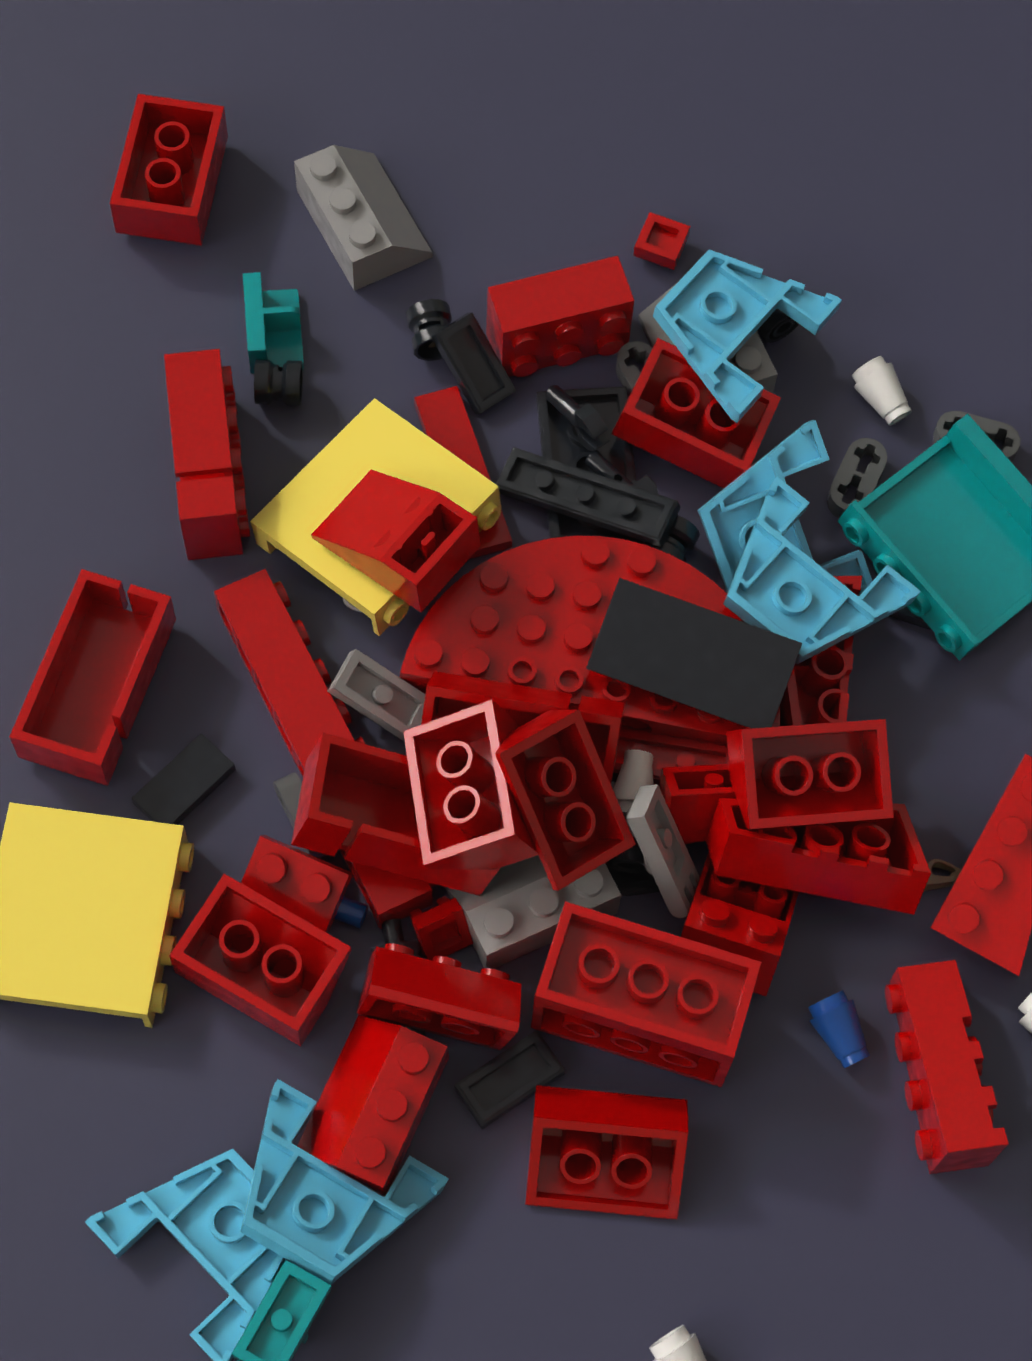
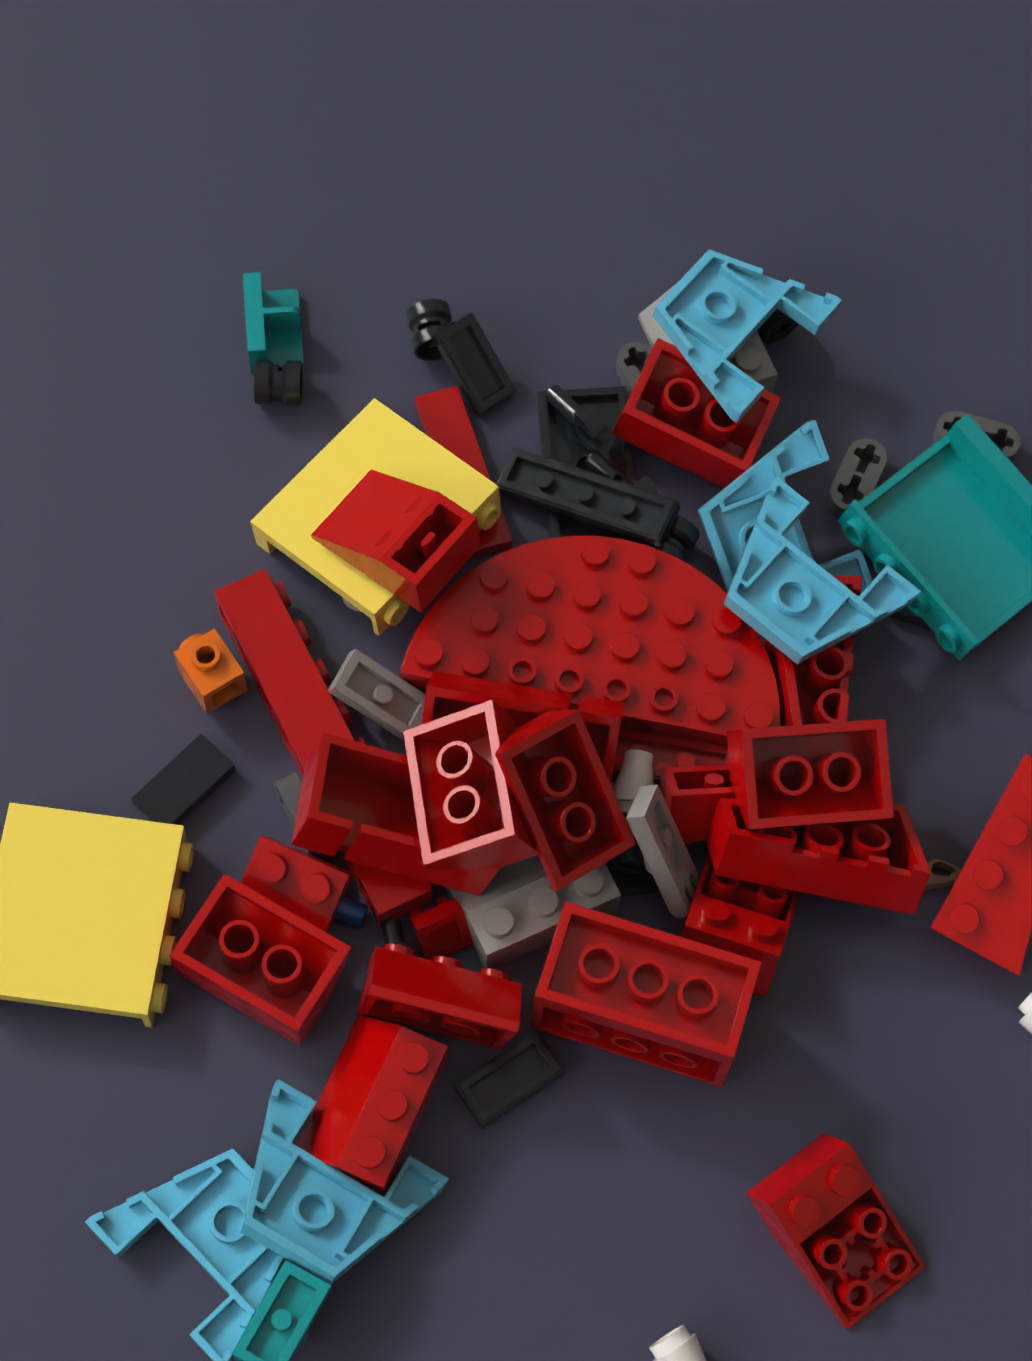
(93, 677): red piece -> none
(169, 169): red brick -> none
(206, 454): red piece -> none
(210, 670): none -> orange brick
(359, 214): light grey slope -> none
(560, 316): red brick -> none
(607, 1152): red slope -> none
(661, 240): red plate -> none
(694, 655): black tile -> none
(836, 1228): none -> red slope
(840, 1028): blue cone -> none
(882, 390): white cone -> none
(943, 1068): red wedge -> none

